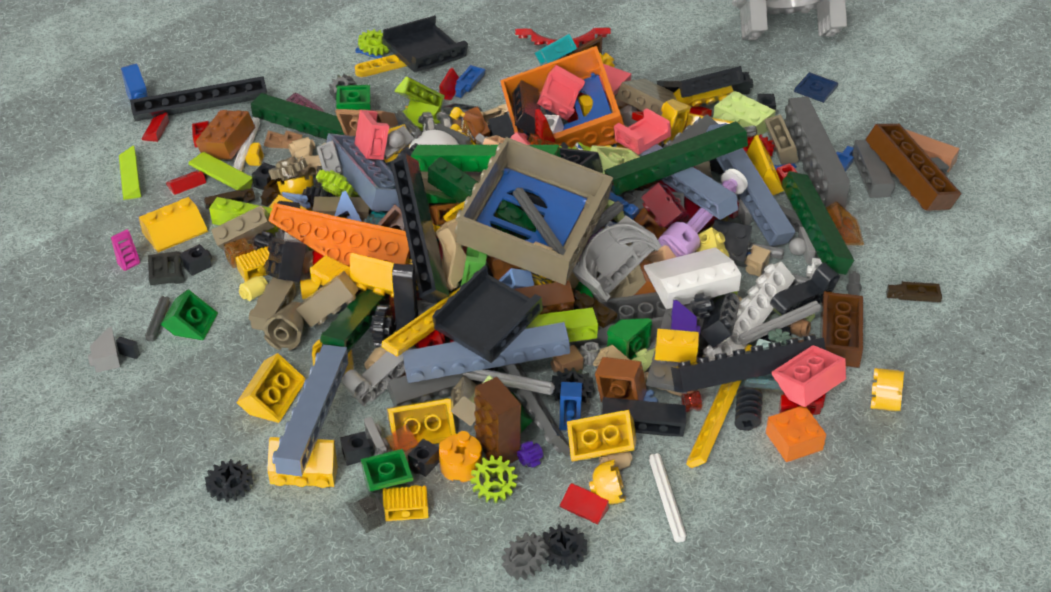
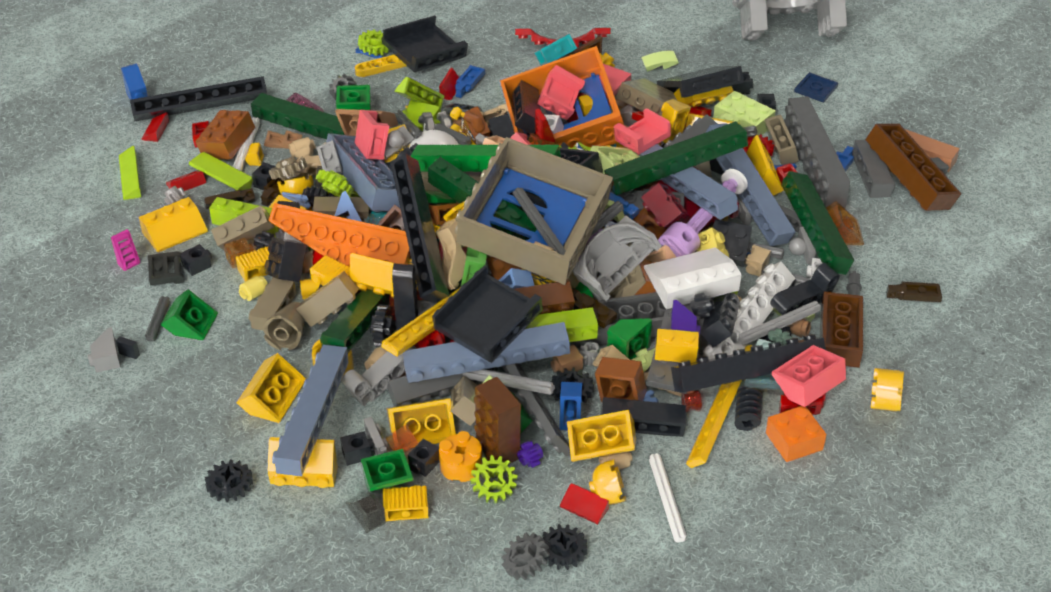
(174, 195): none -> light grey gear
(658, 59): none -> yellowish green slope

